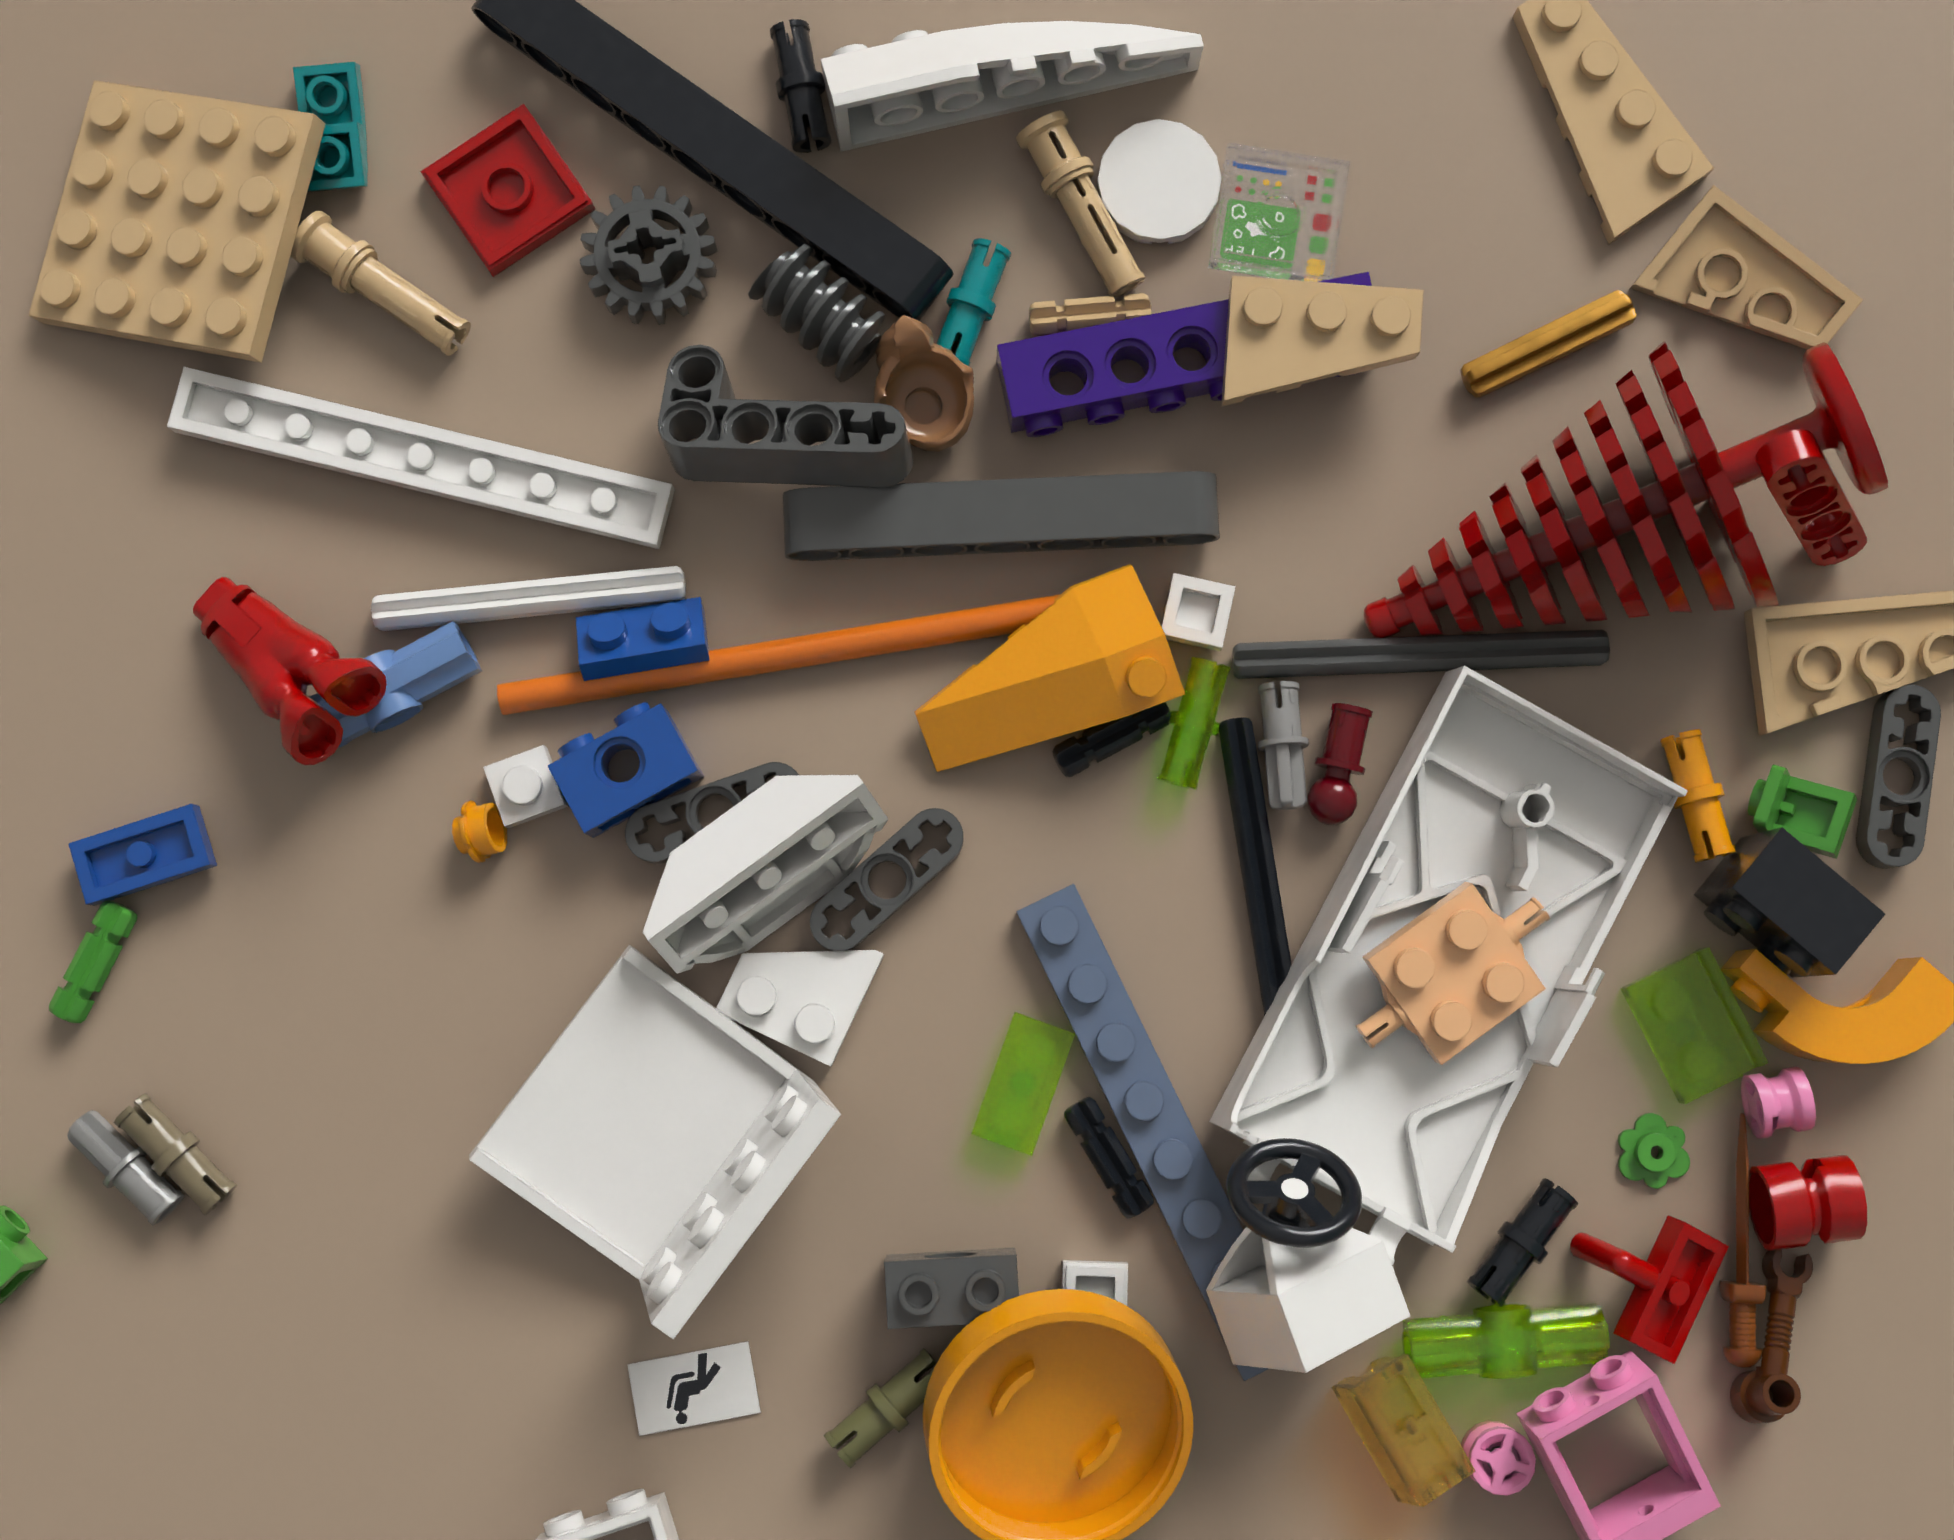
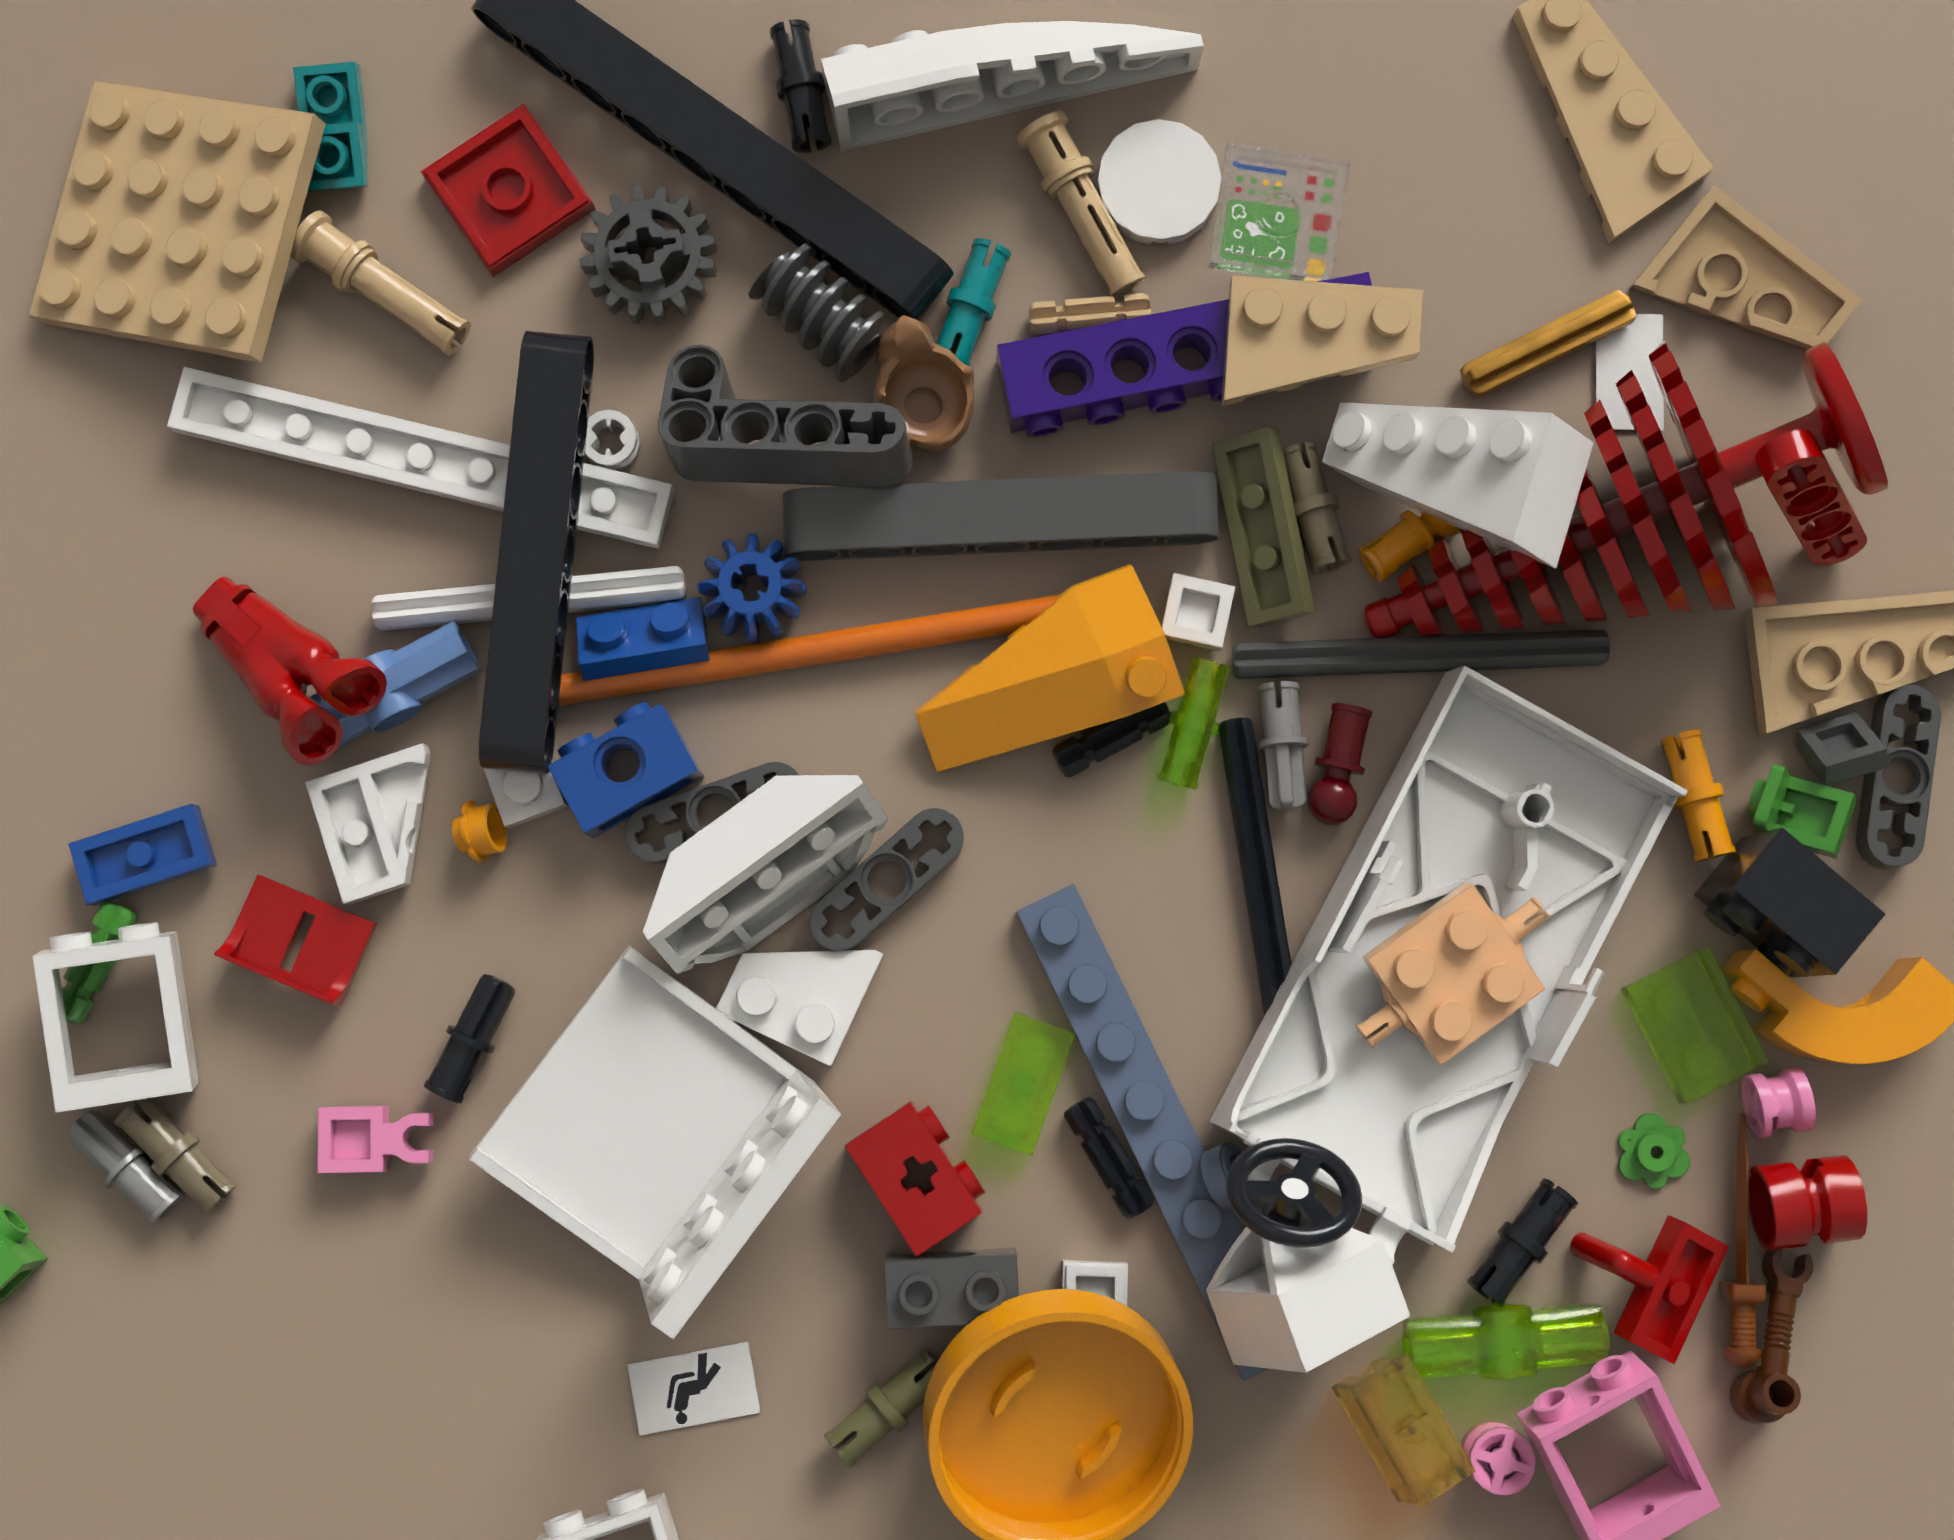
(128, 1083): none -> white window
(270, 926): none -> red piece
(362, 1139): none -> bright pink plate
(372, 821): none -> white wing
(470, 1038): none -> black axle
(536, 552): none -> black beam
(628, 437): none -> white bush
(772, 574): none -> blue gear
(918, 1215): none -> red brick
(1215, 1168): none -> sand blue tile
(1263, 527): none -> olive plate
(1315, 509): none -> dark tan pin
(1403, 543): none -> light orange pin
(1473, 468): none -> white wedge
(1625, 352): none -> white sticker
(1841, 748): none -> dark grey plate

